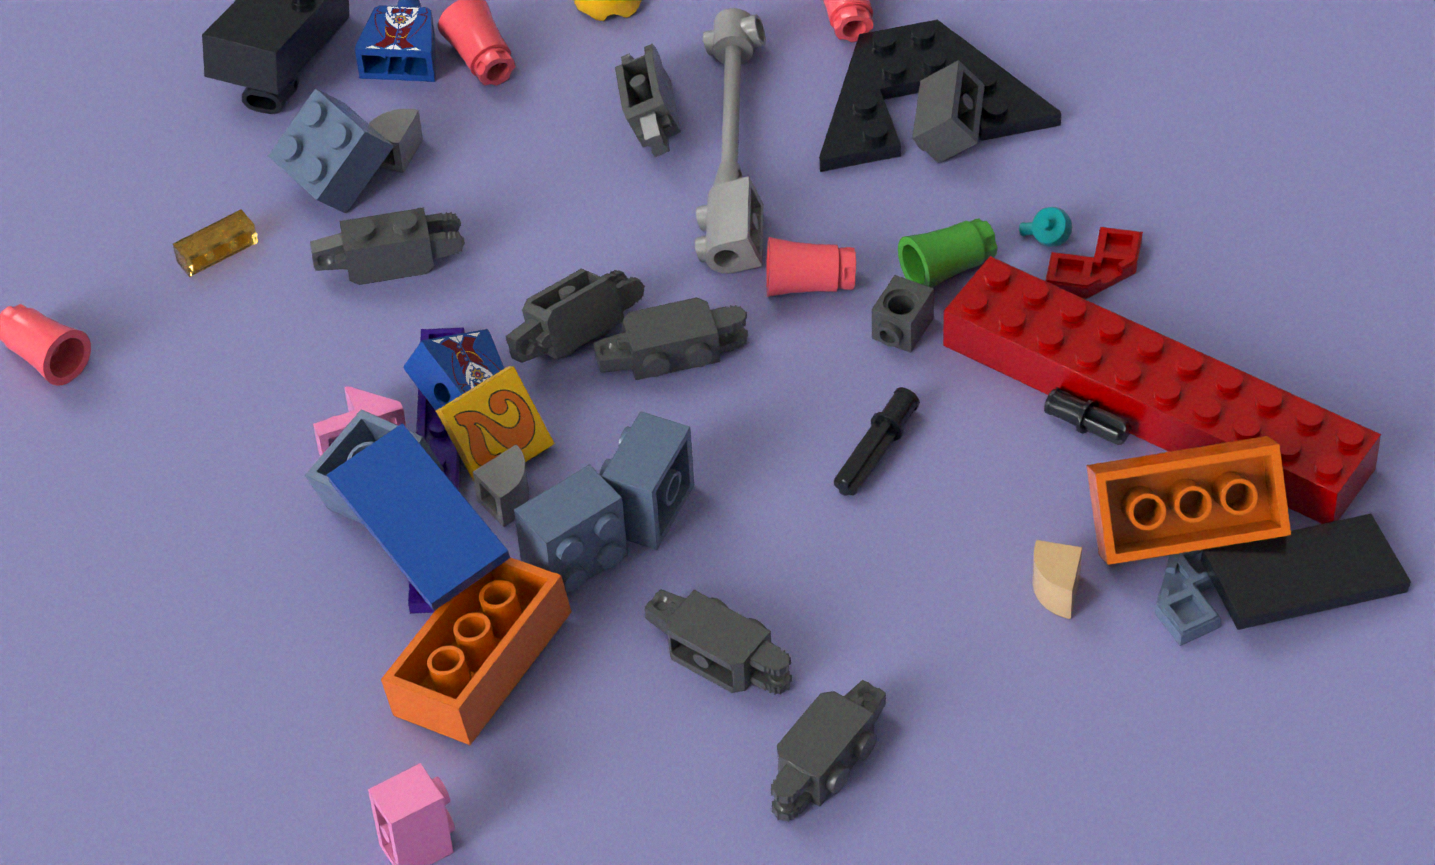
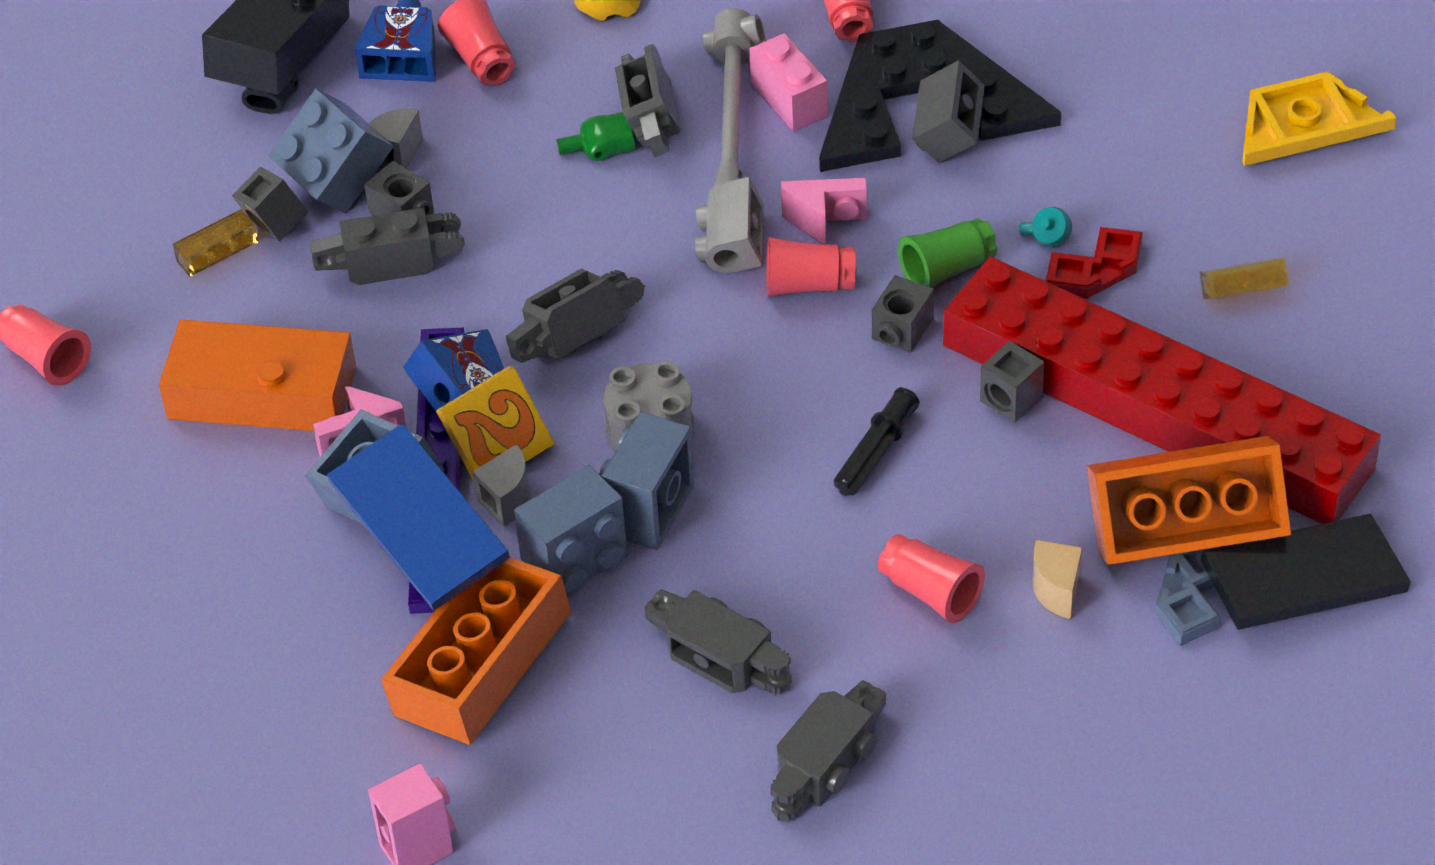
(256, 374): none -> orange brick
(270, 204): none -> dark grey brick
(397, 190): none -> dark grey brick
(600, 137): none -> green piece
(649, 389): none -> light grey brick
(672, 338): dark grey hinge -> none
(788, 82): none -> bright pink brick
(814, 202): none -> bright pink slope
(933, 576): none -> coral plant
(1012, 381): none -> dark grey brick
(1087, 416): black axle -> none
(1244, 278): none -> clear yellow piece
(1307, 116): none -> yellow wing

